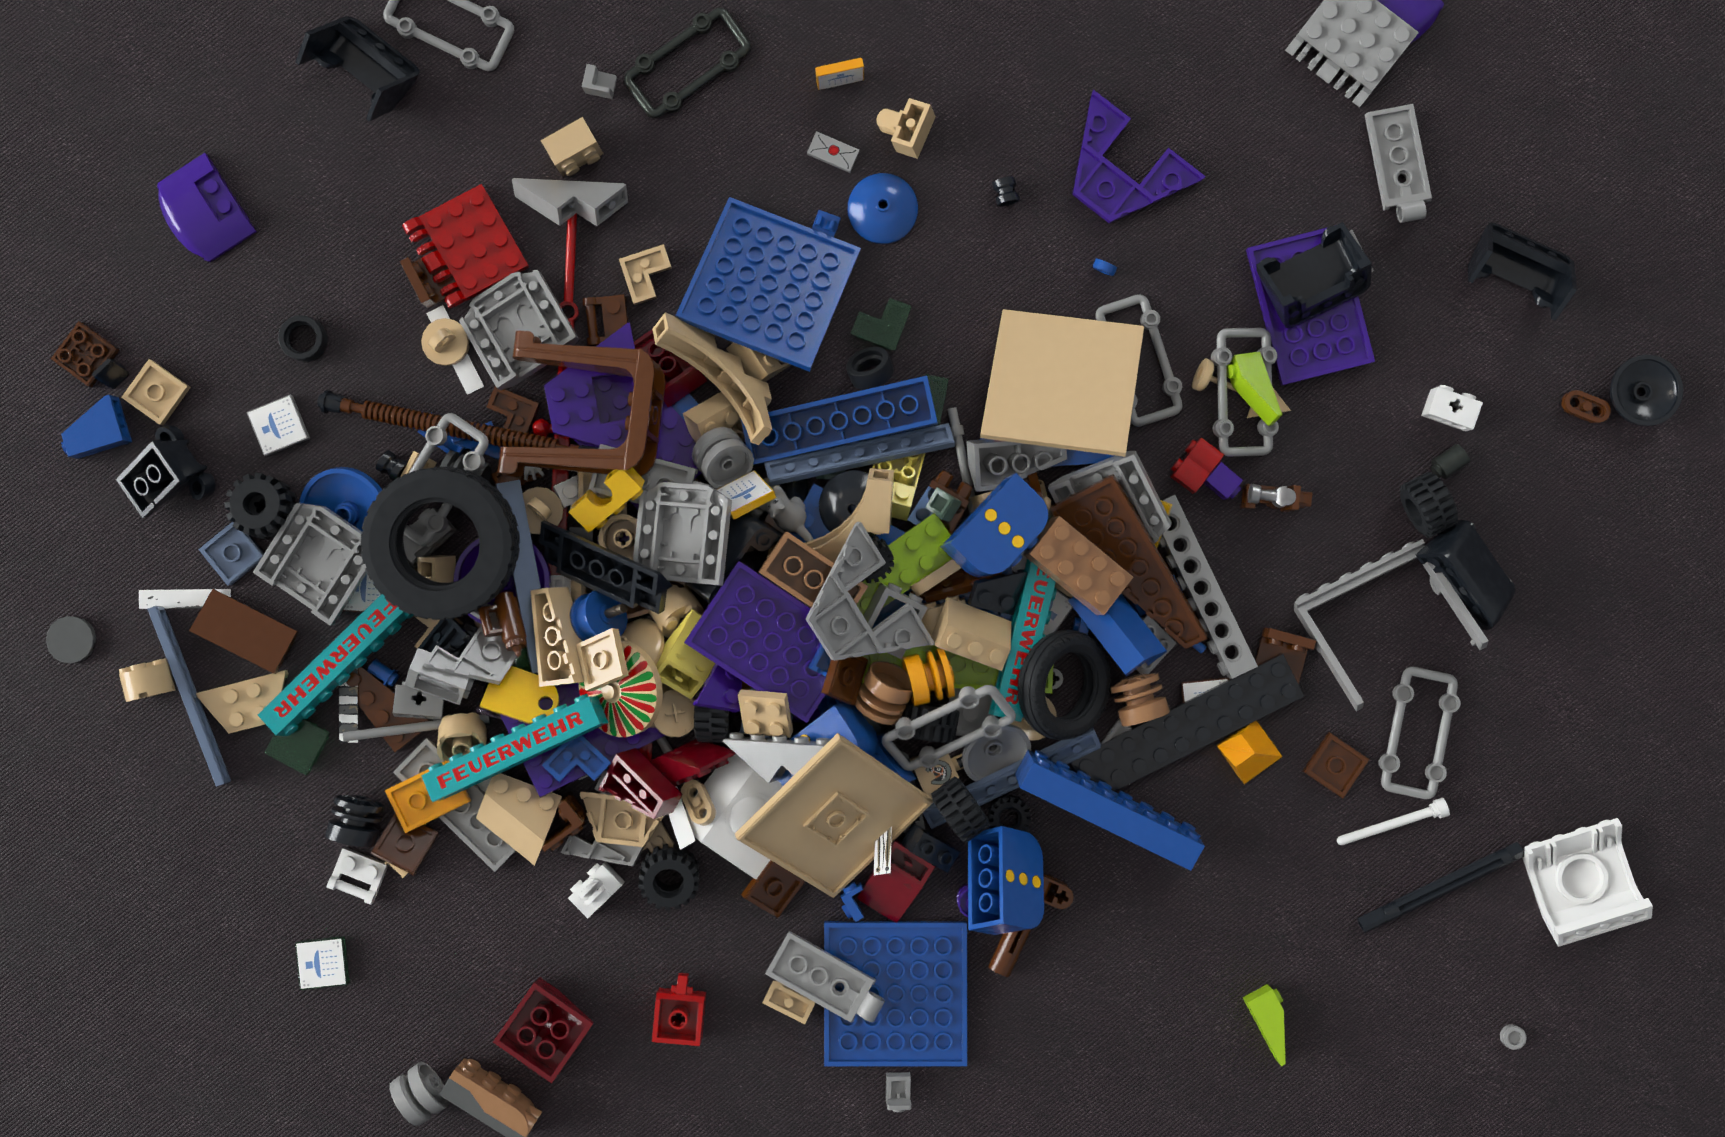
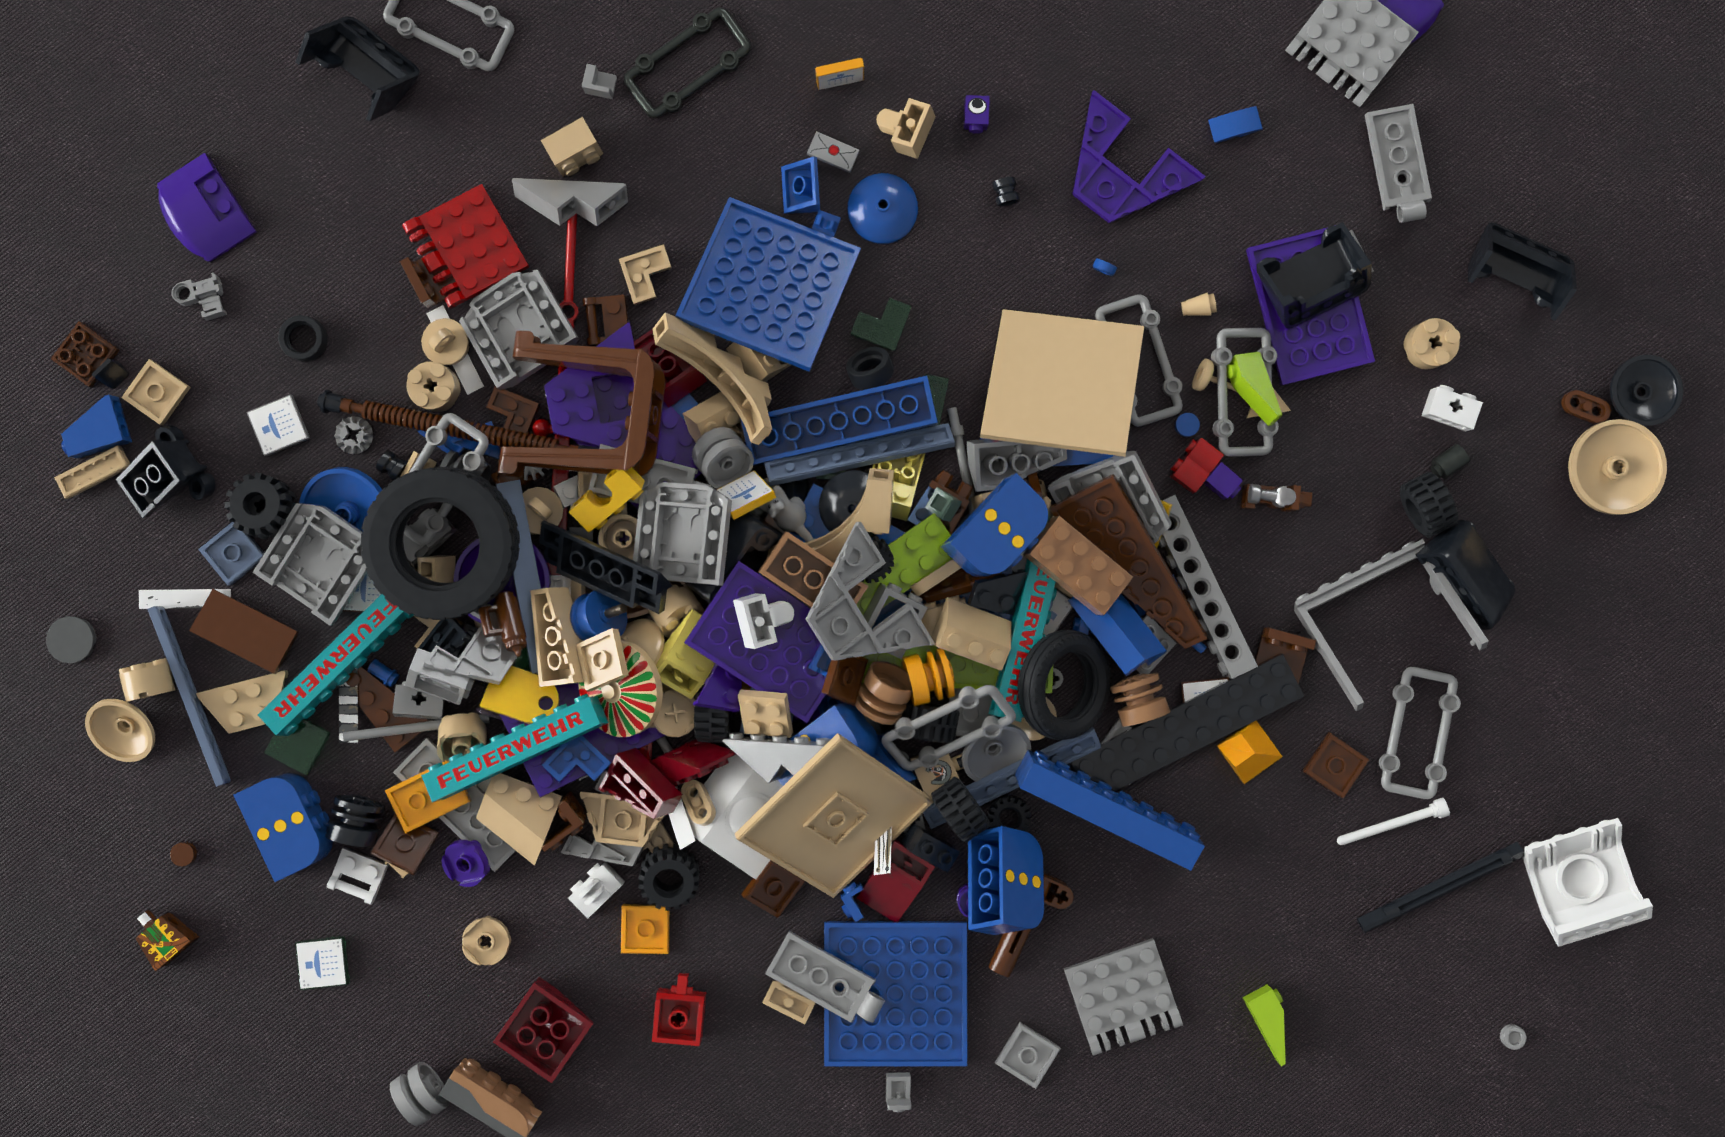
(92, 472): none -> tan plate
(120, 730): none -> tan dish
(163, 938): none -> torso
(183, 853): none -> reddish brown tile
(205, 294): none -> light grey piece
(286, 823): none -> blue brick
(364, 436): none -> light grey gear
(444, 394): none -> tan brick
(473, 854): none -> dark purple plate
(499, 939): none -> tan plate
(644, 929): none -> light orange tile
(759, 619): none -> white brick
(801, 186): none -> blue slope
(976, 113): none -> dark purple brick
(1027, 1055): none -> light grey tile
(1120, 992): none -> light grey hinge
(1187, 424): none -> blue tile
(1199, 306): none -> tan cone
(1235, 124): none -> blue slope
(1444, 338): none -> tan brick
(1617, 467): none -> tan dish

